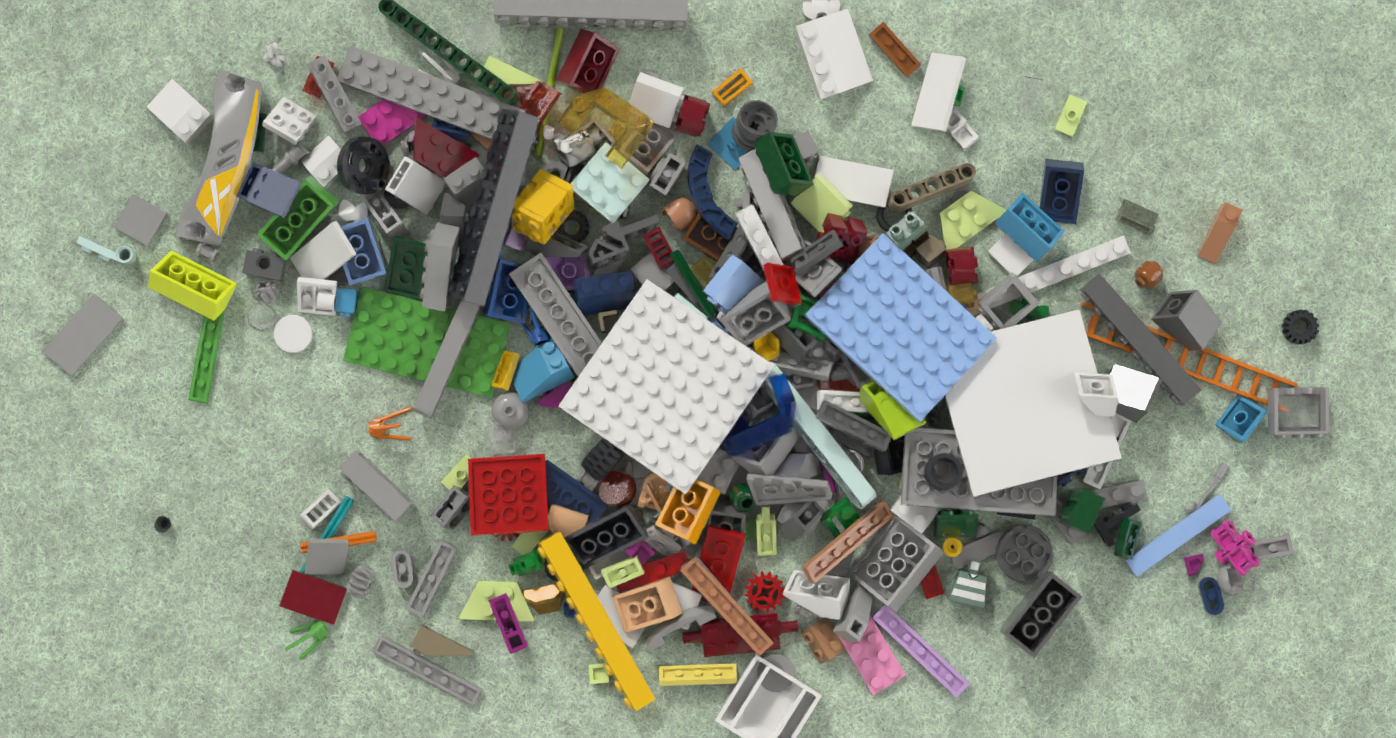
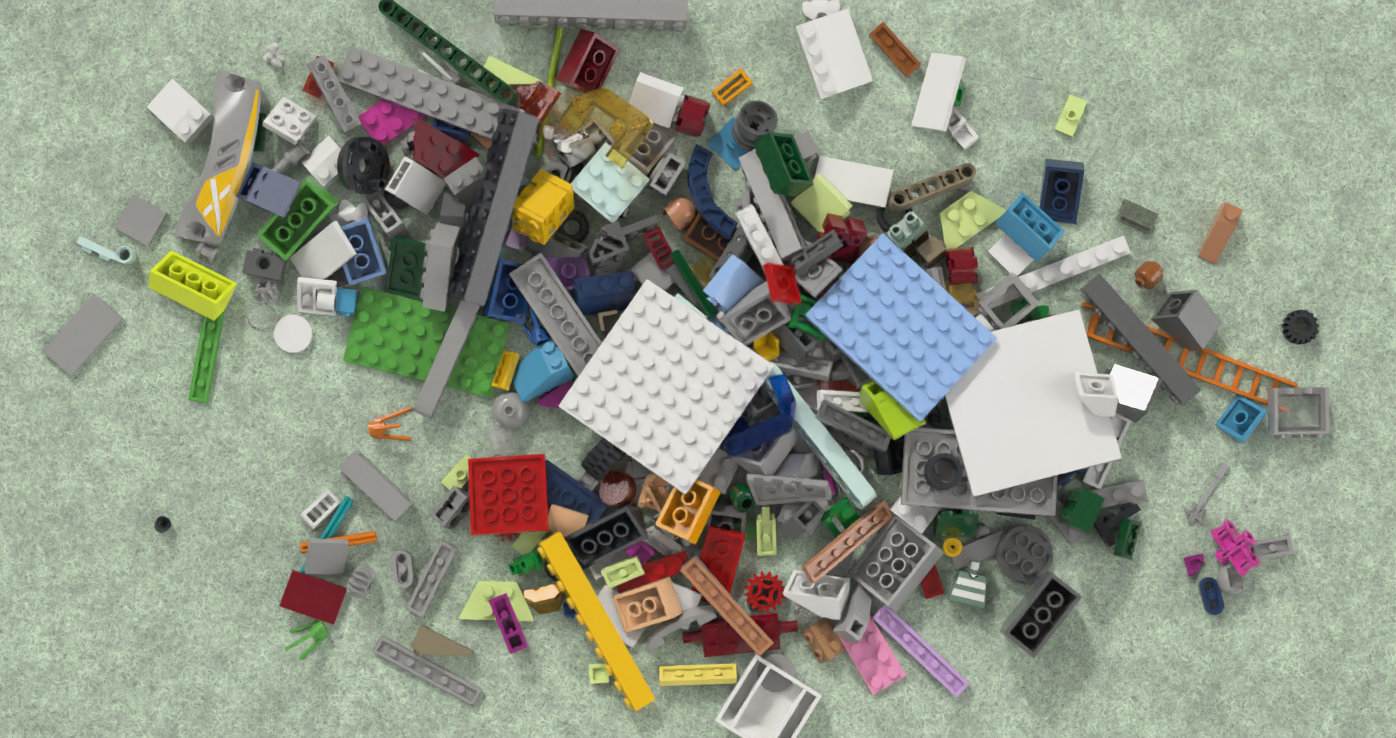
(1178, 535): light blue tile -> none

